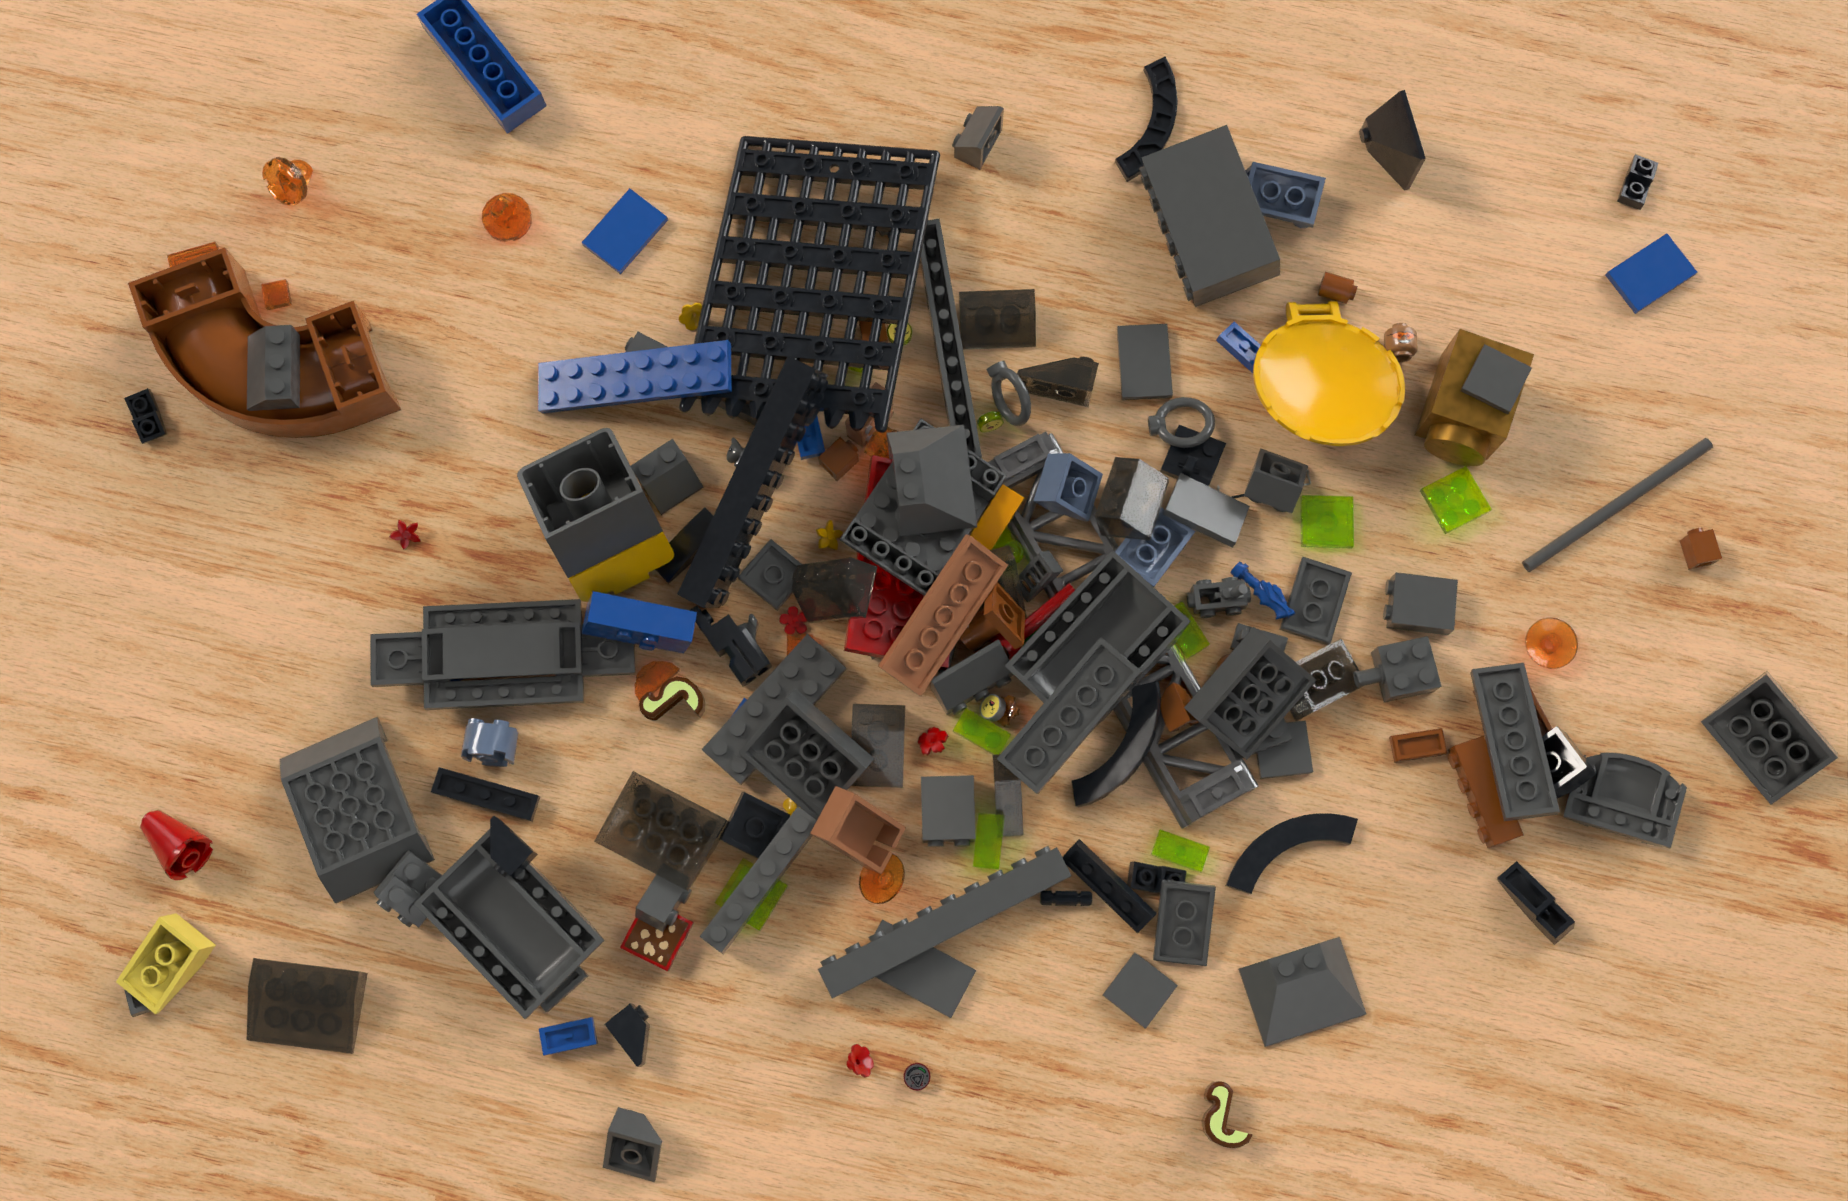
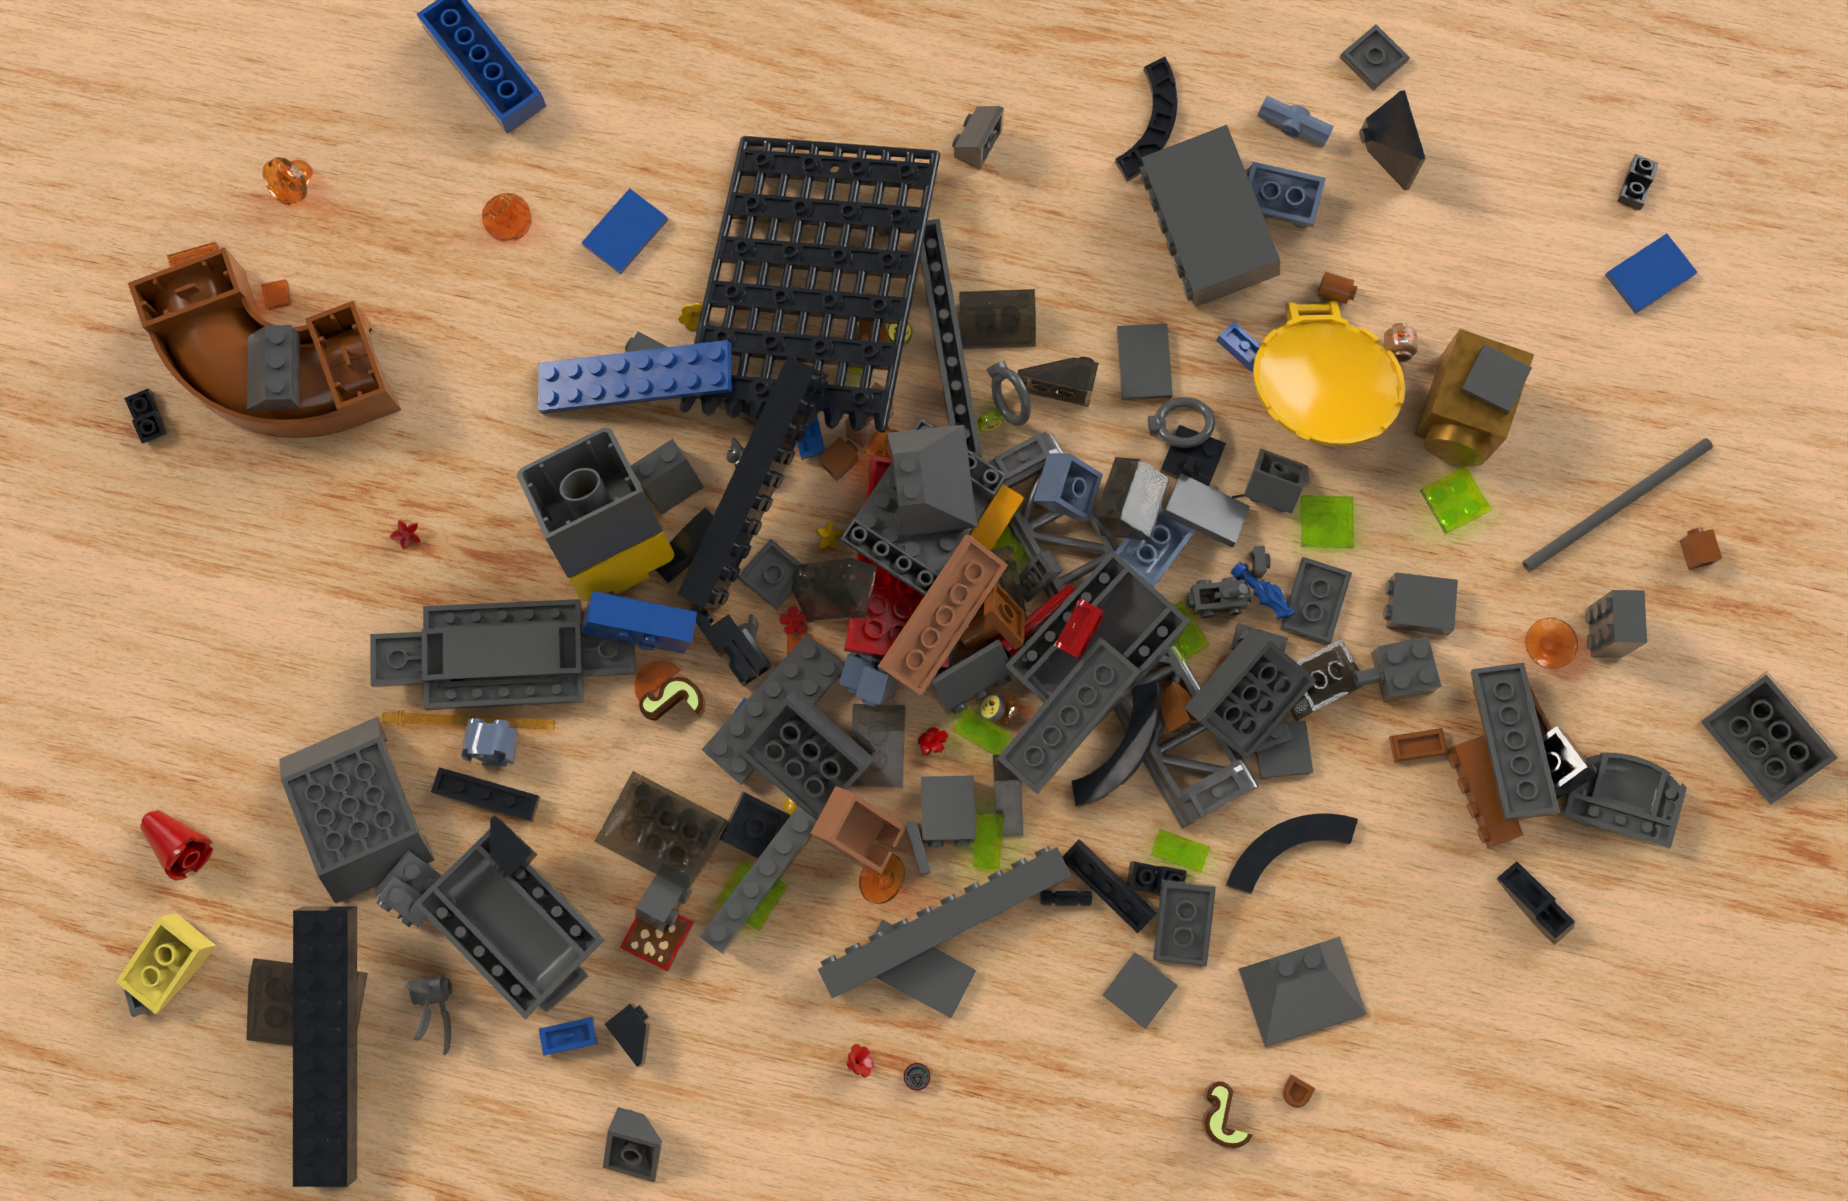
(324, 1046): none -> black brick
(430, 991): none -> dark grey plant
(460, 720): none -> clear yellow bar
(867, 680): none -> sand blue brick
(918, 847): none -> dark grey tile
(1080, 629): none -> red hinge
(1260, 561): none -> dark grey plate
(1295, 121): none -> sand blue piece
(1296, 1092): none -> dark orange tile
(1374, 57): none -> dark grey tile
(1617, 624): none -> dark grey brick

